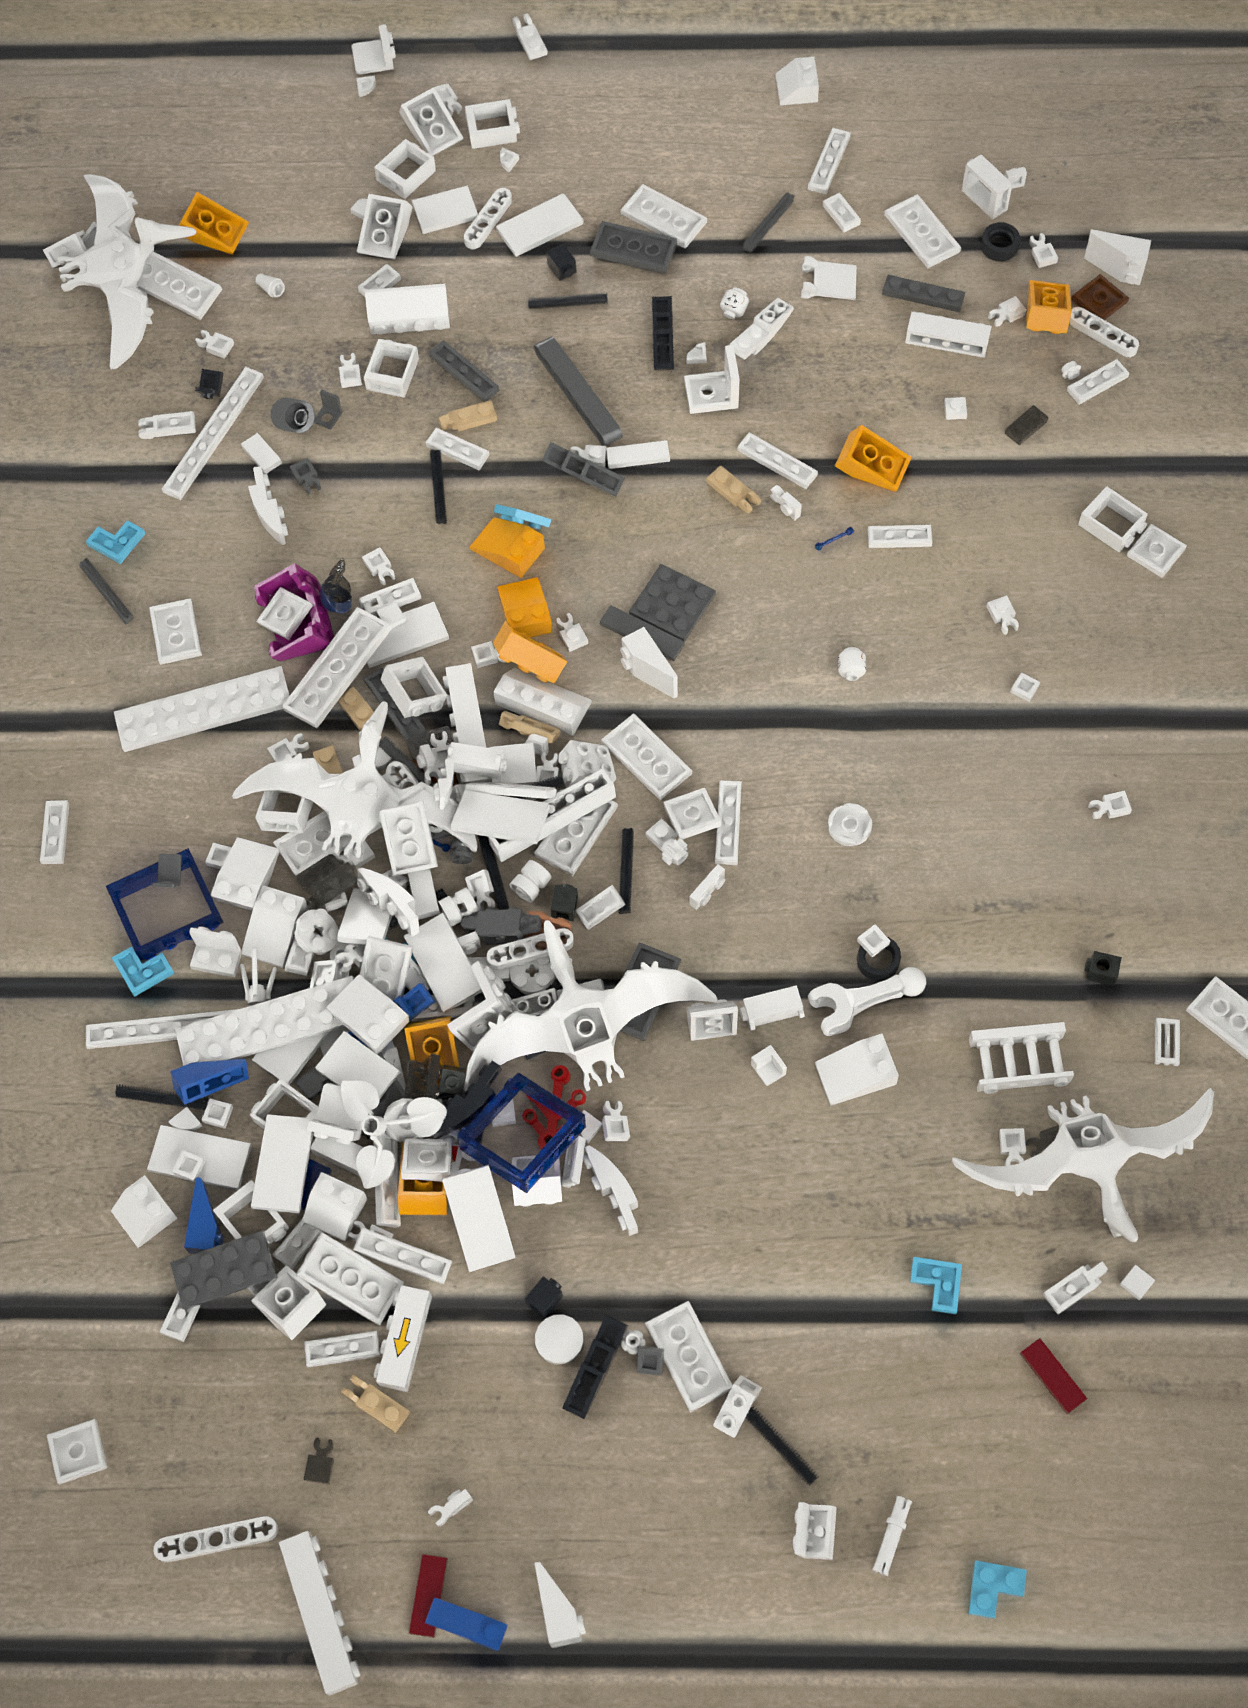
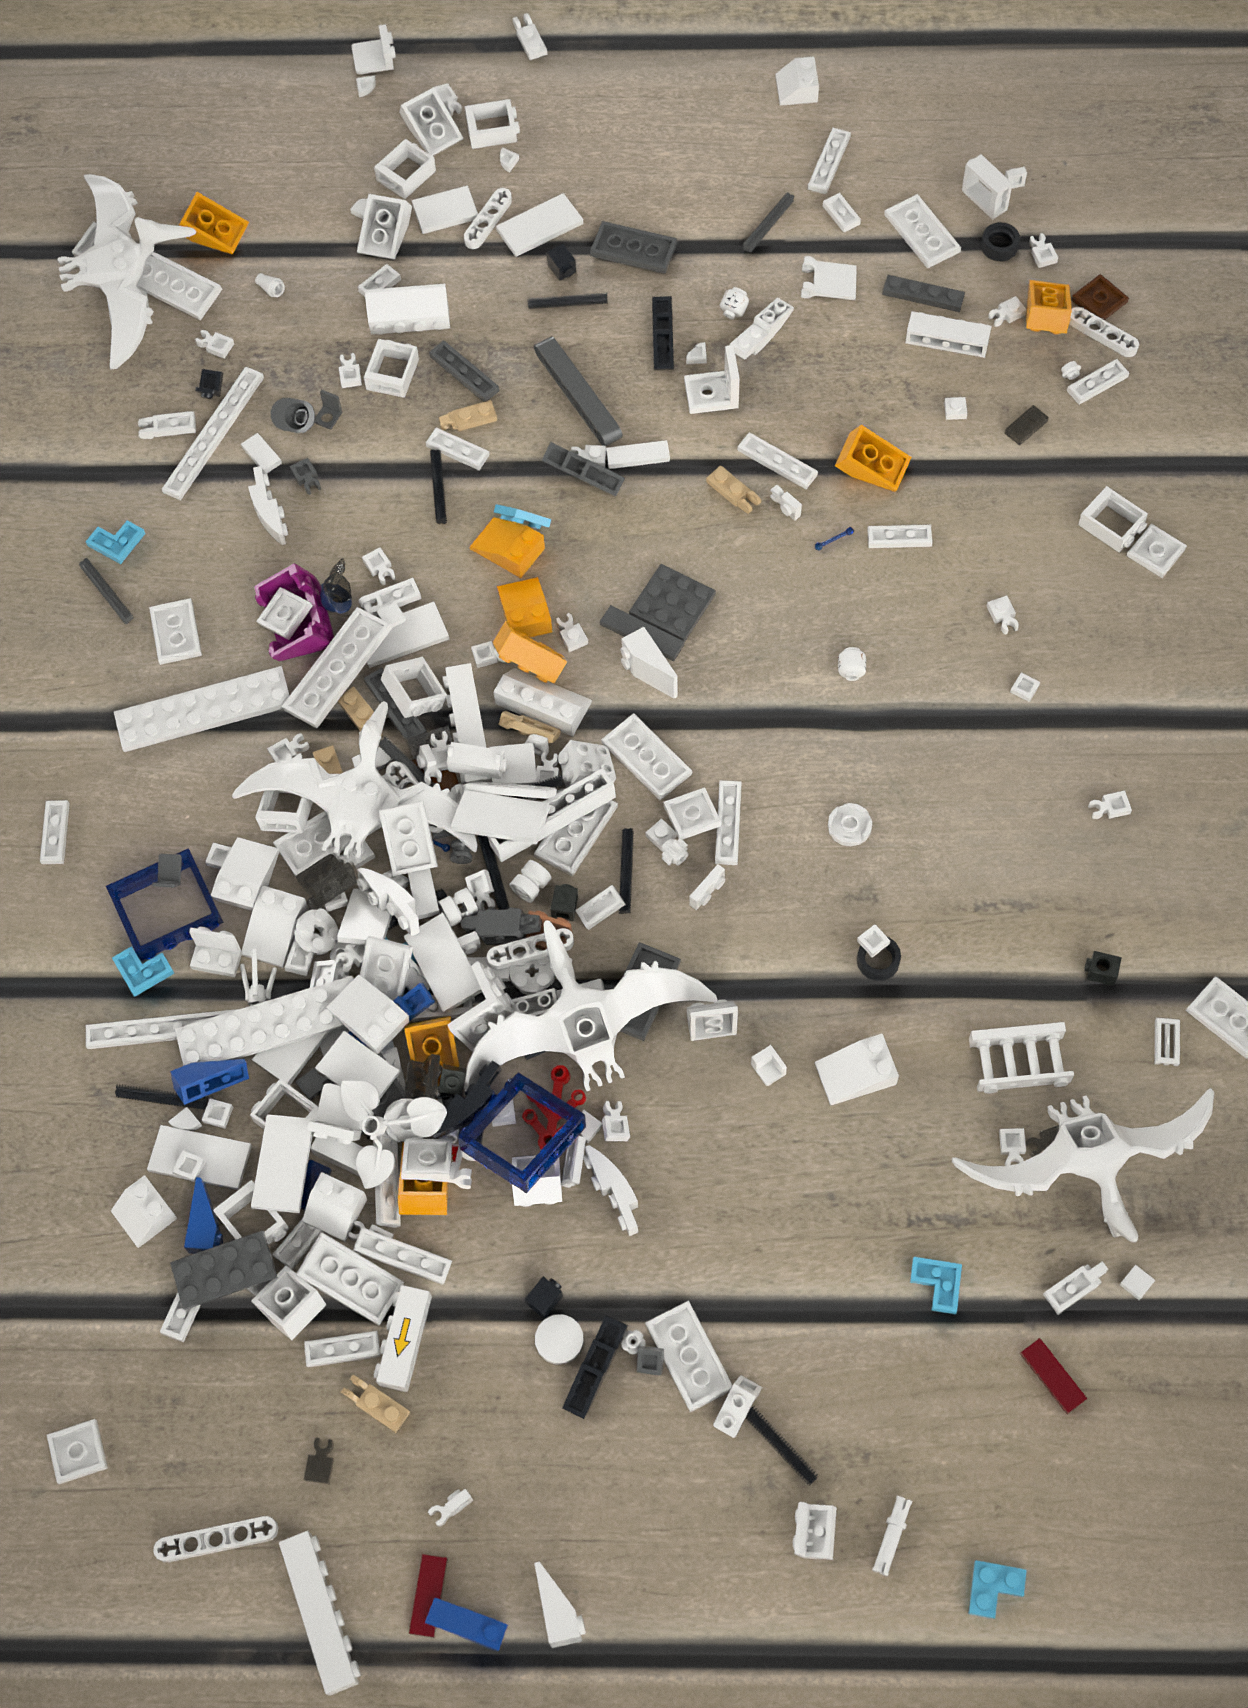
(68, 247): white panel -> none
(445, 784): white slope -> none
(478, 1218): white tile -> none
(663, 215): white tile -> none
(772, 1007): white brick -> none
(850, 1002): white piece -> none
(1118, 255): white slope -> none

